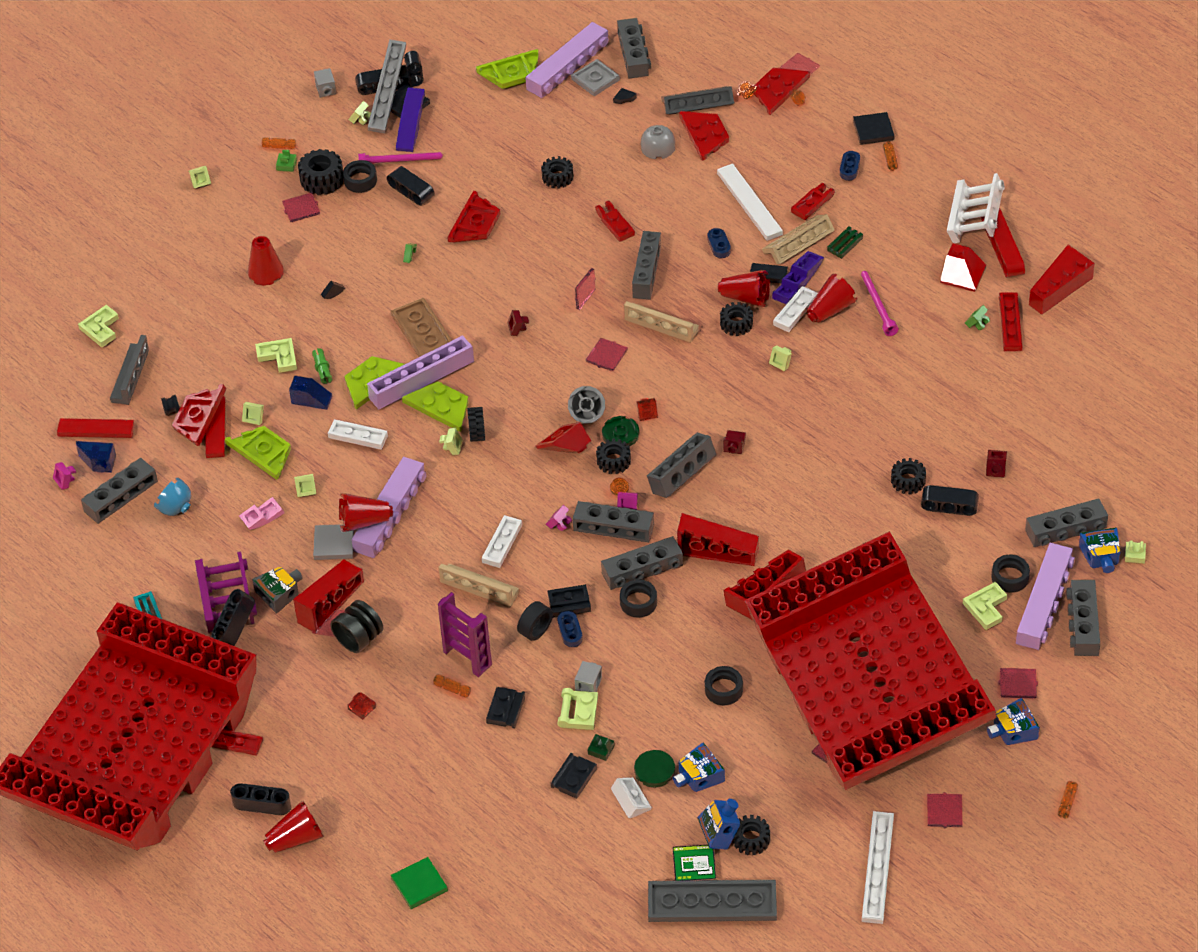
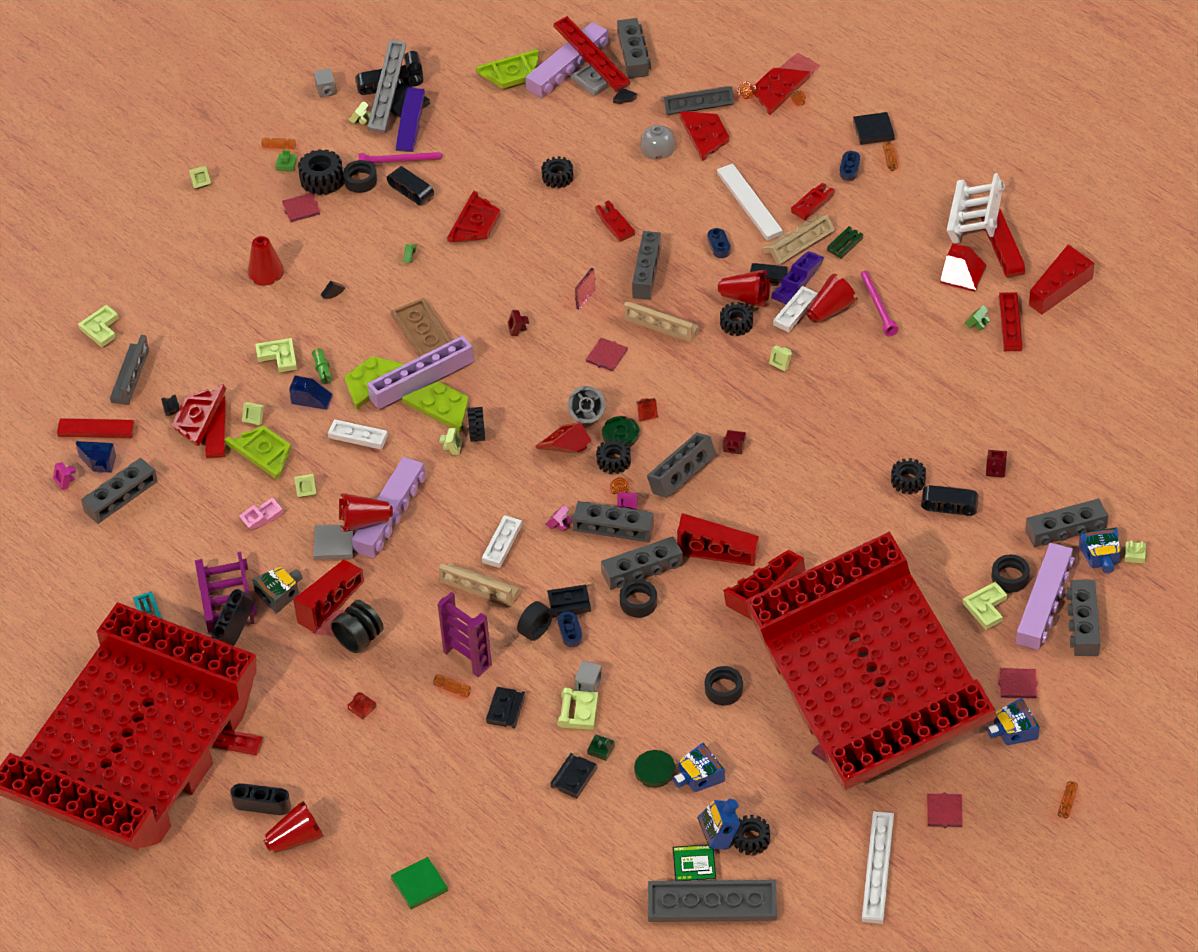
(174, 498): dark azure cylinder -> none
(591, 54): none -> red tile
(630, 797): white slope -> none

